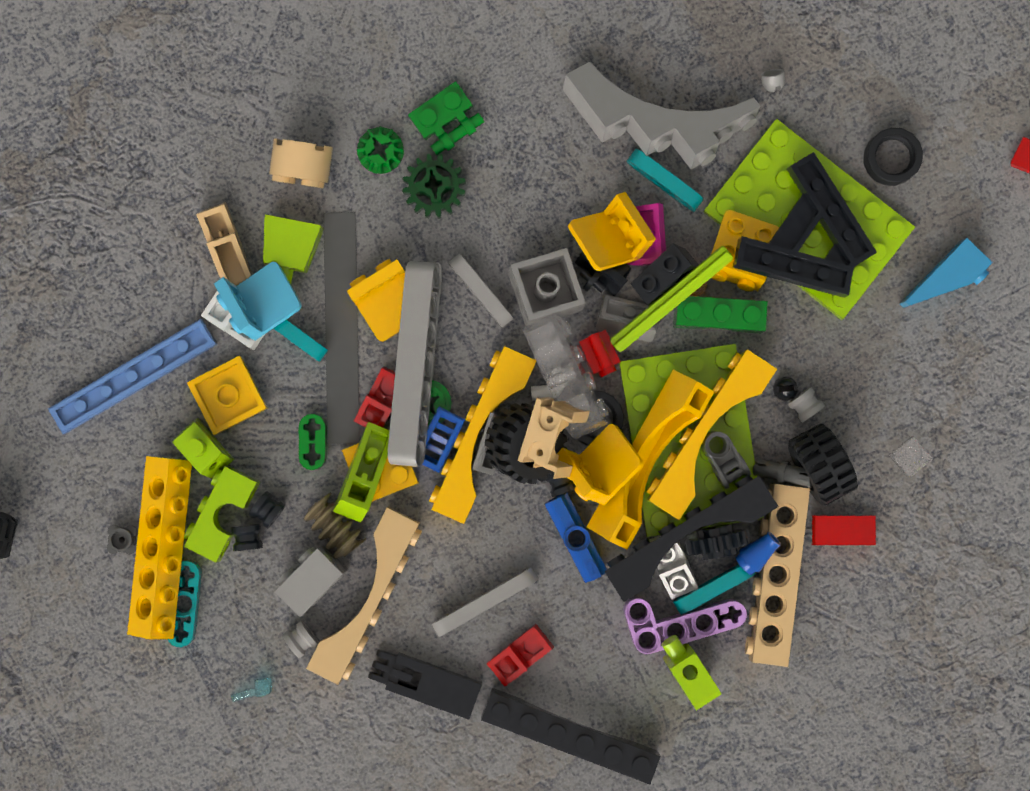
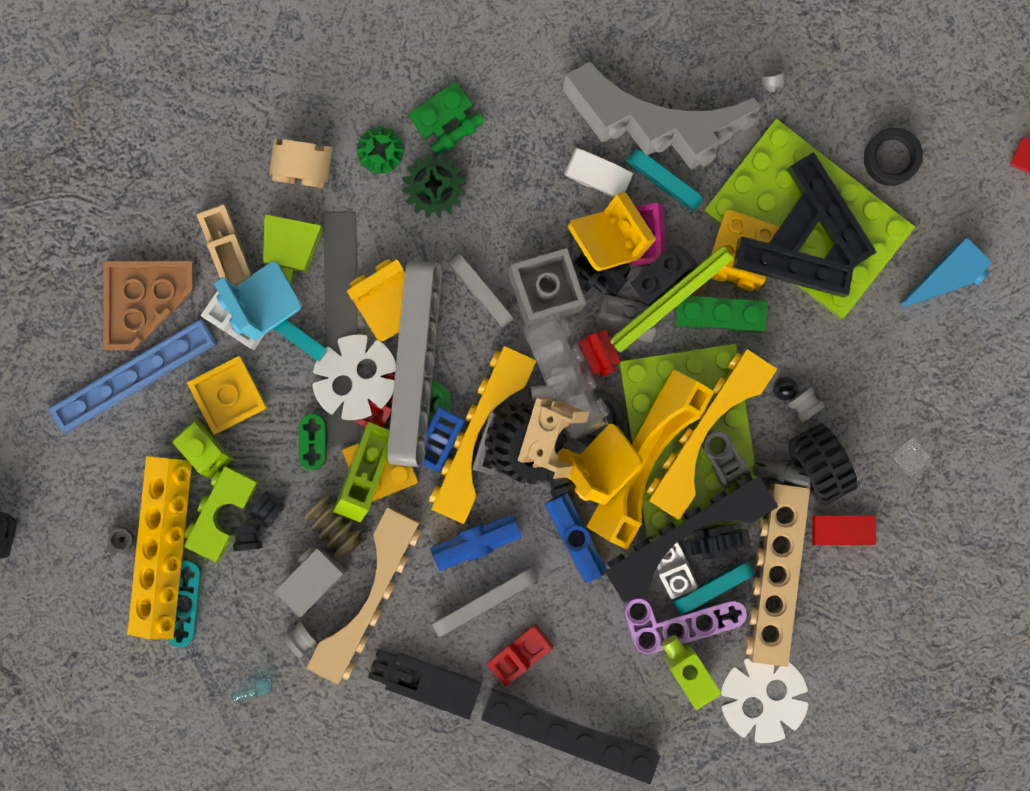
(140, 298): none -> medium nougat plate
(356, 401): none -> white piece
(475, 542): none -> blue piece
(598, 173): none -> white slope
(756, 554): blue cone -> none
(768, 723): none -> white piece

